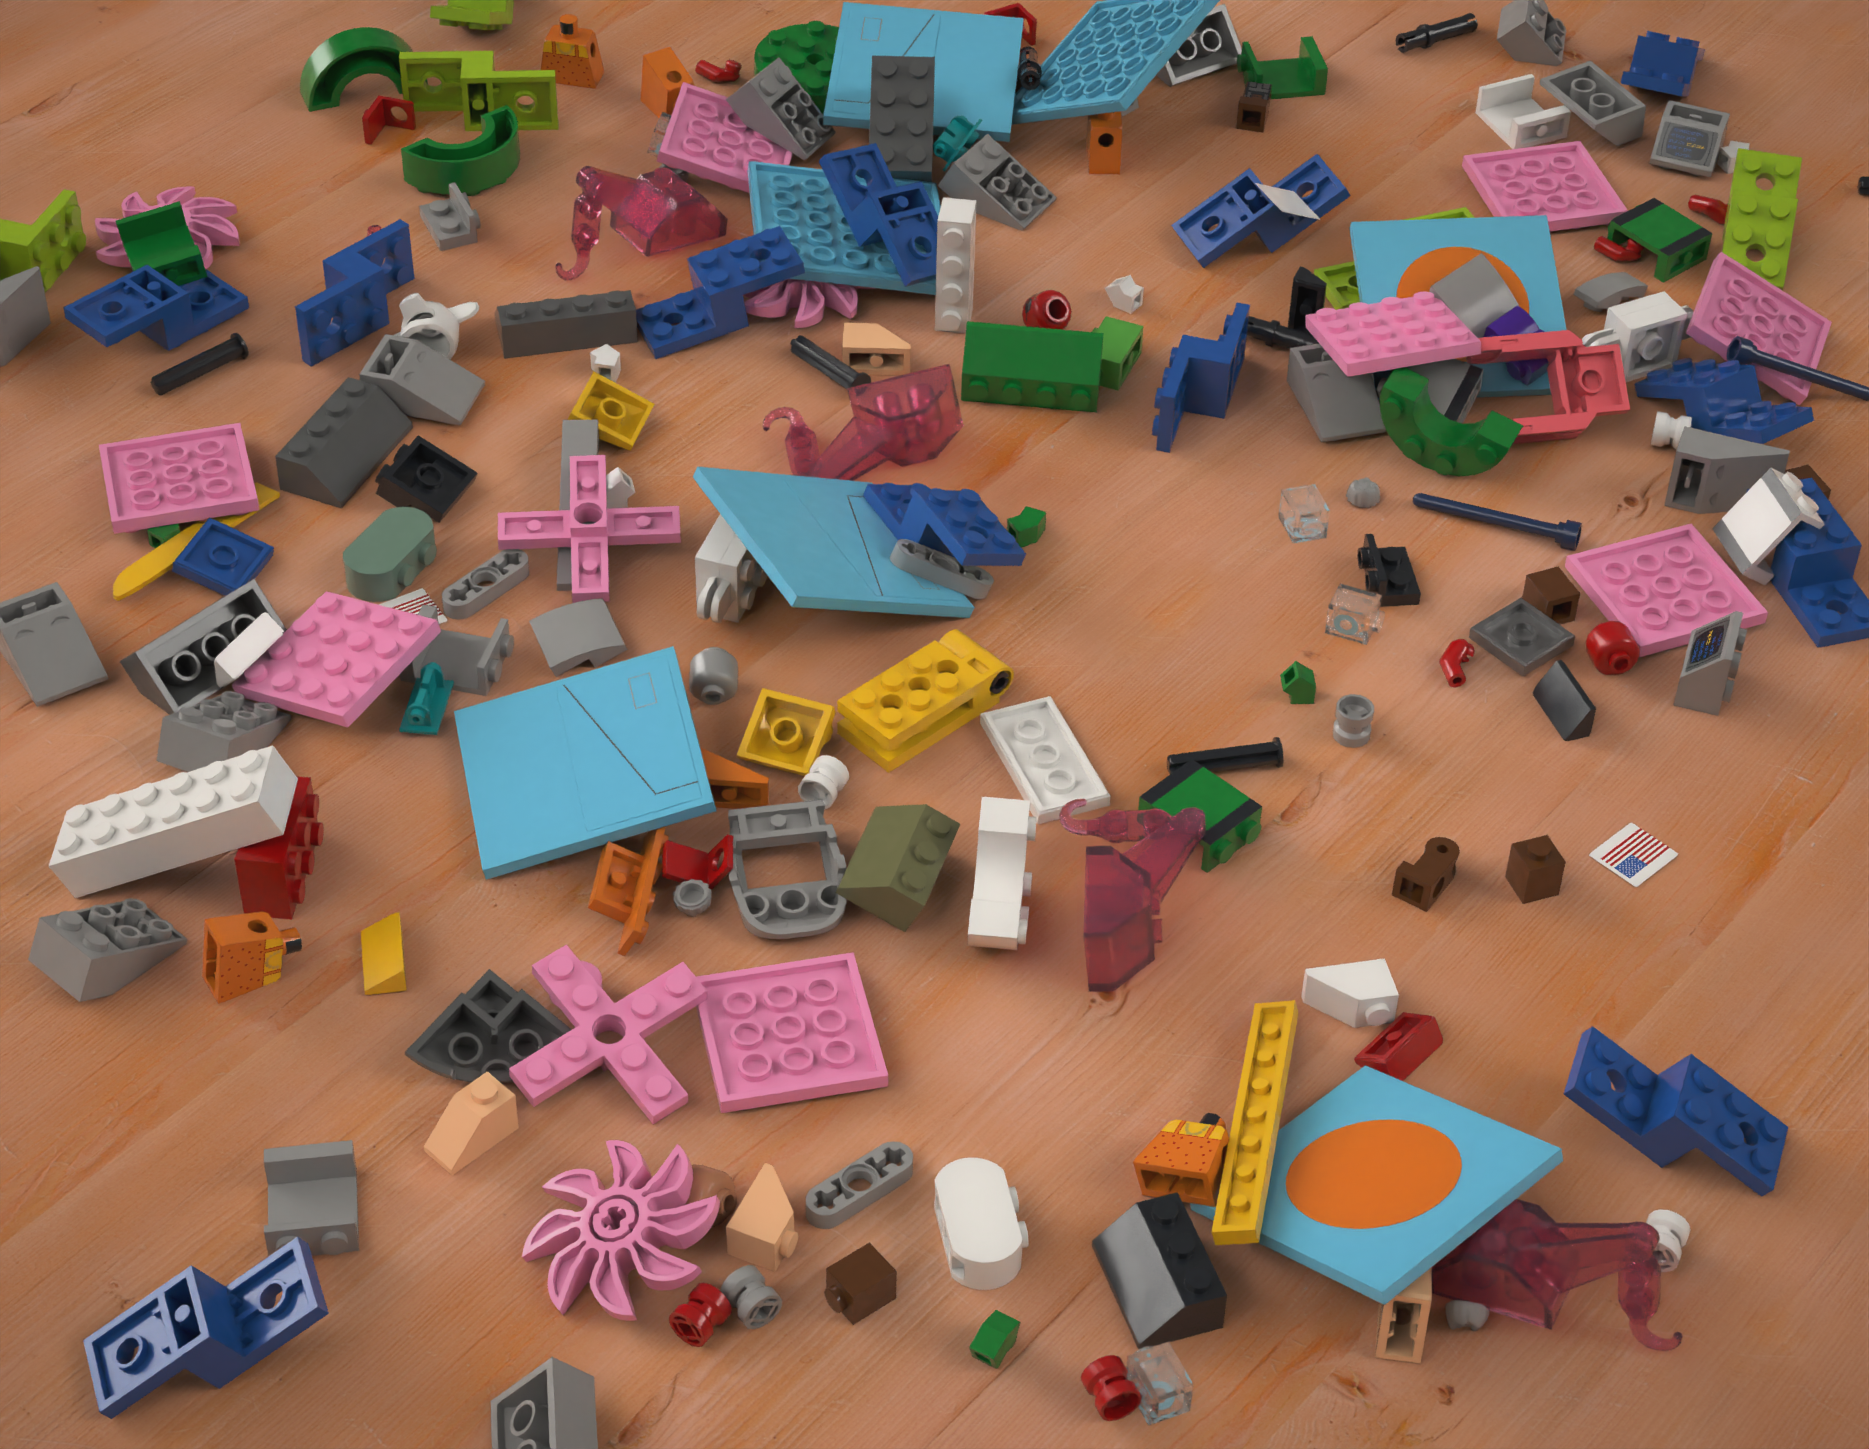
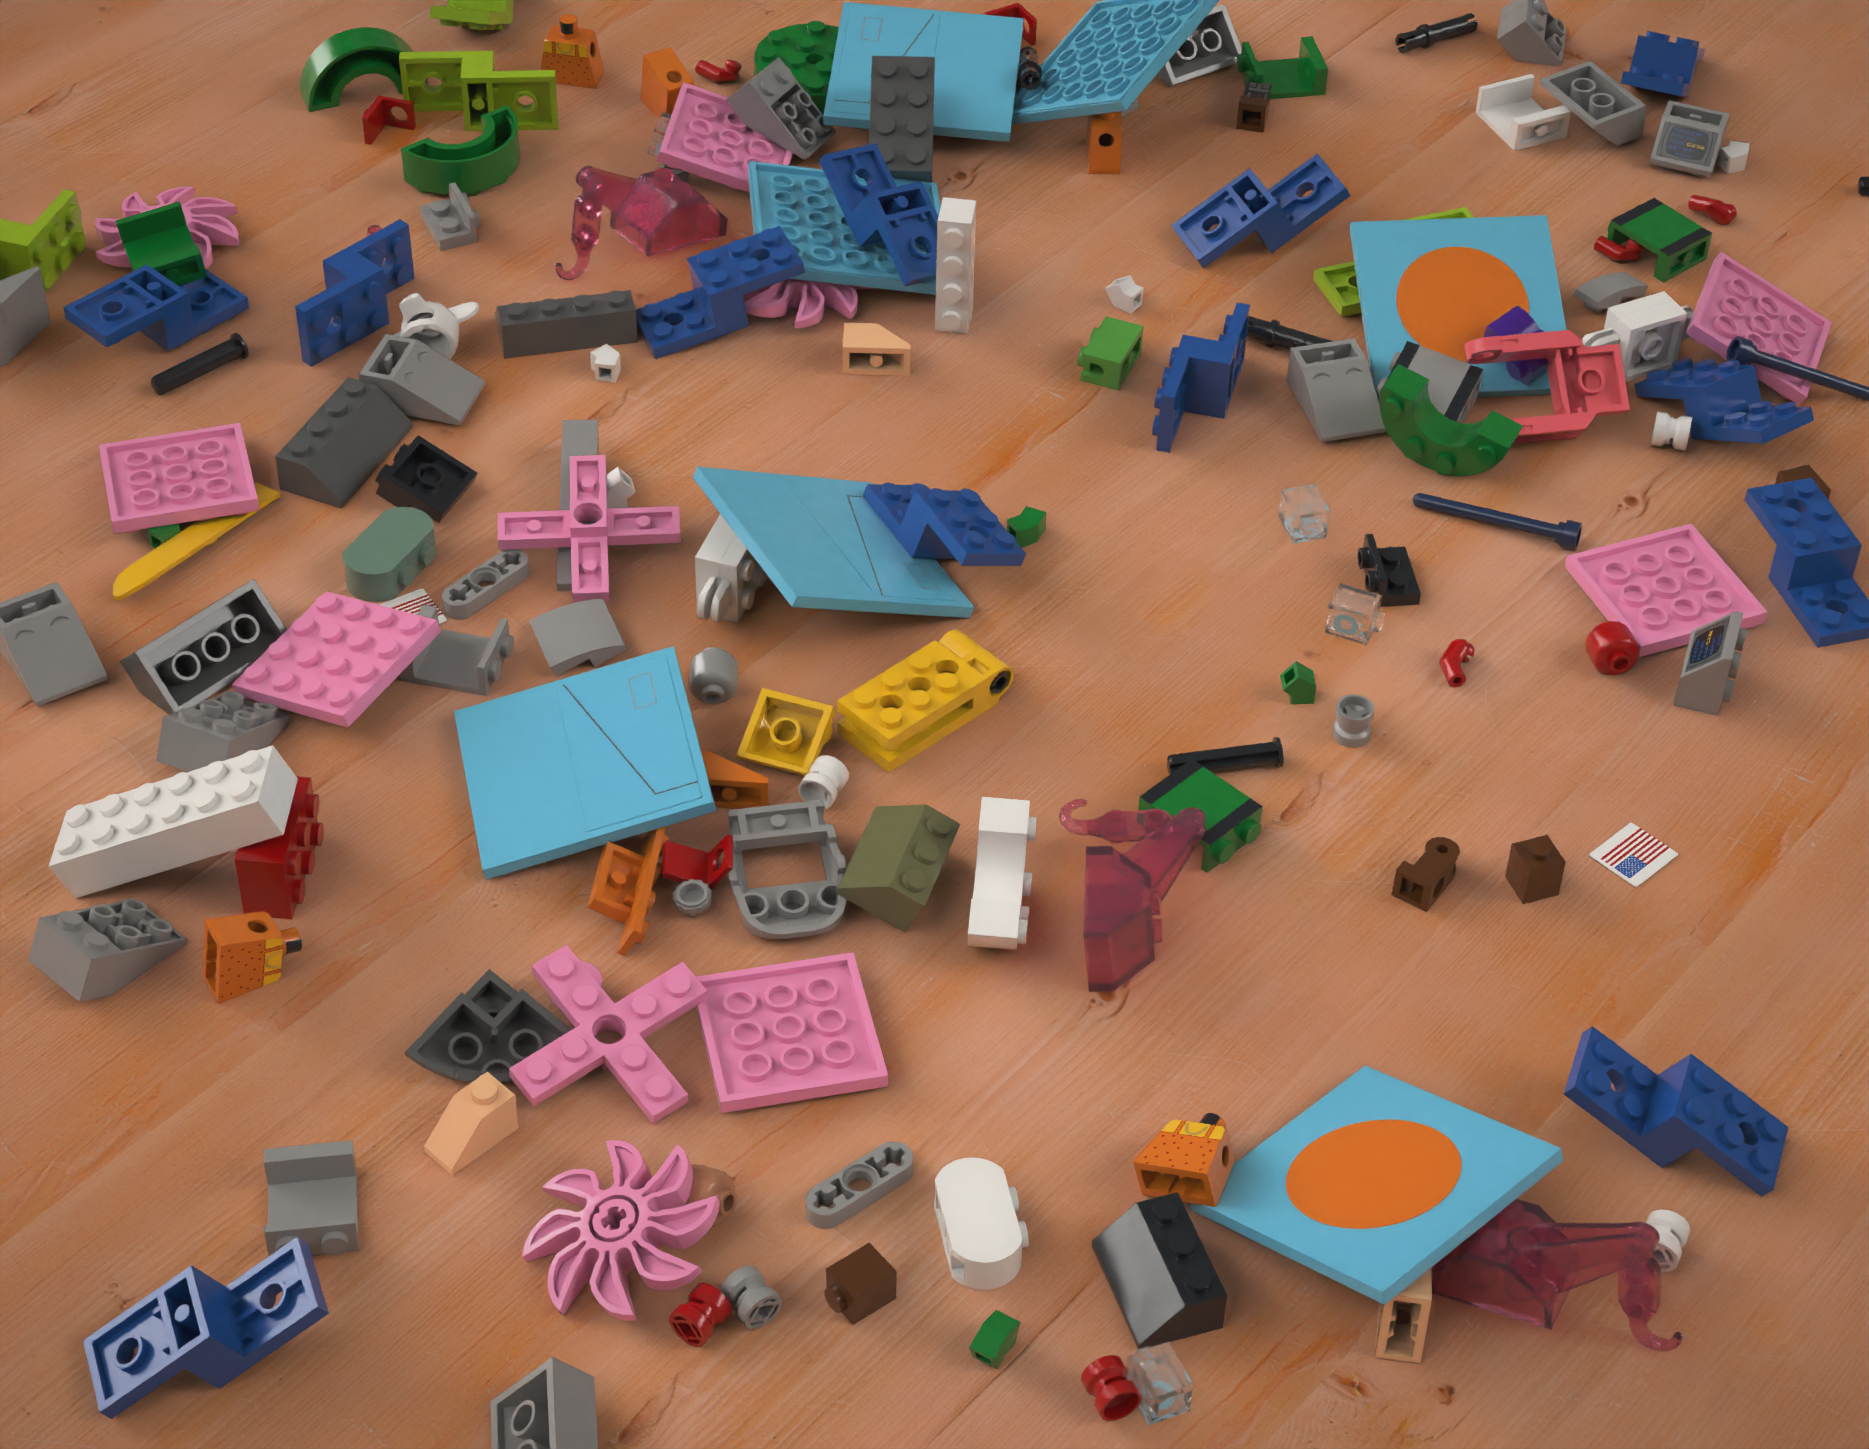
(222, 557): blue plate -> none
(246, 649): white slope -> none
(383, 956): yellow slope -> none
(427, 701): teal hinge -> none
(617, 409): yellow slope -> none
(763, 1223): light nougat slope -> none
(827, 363): black axle -> none
(893, 420): clear pink slope -> none
(941, 569): light grey beam -> none
(956, 140): teal hinge -> none
(998, 183): light grey slope -> none
(1032, 366): green slope -> none
(1044, 758): white tile -> none
(1047, 310): red head -> none
(1255, 1124): yellow plate -> none
(1287, 201): white sticker -> none
(1306, 298): black slope -> none
(1353, 992): white slope -> none
(1363, 493): light grey piece -> none
(1392, 334): bright pink plate -> none
(1402, 1045): red slope -> none
(1465, 1314): light grey piece -> none
(1475, 294): light grey slope -> none
(1521, 636): flat silver plate -> none
(1545, 181): bright pink plate -> none
(1552, 594): reddish brown brick -> none
(1565, 702): black slope -> none
(1717, 470): light grey slope -> none
(1762, 217): lime bracket -> none
(1763, 521): white panel -> none

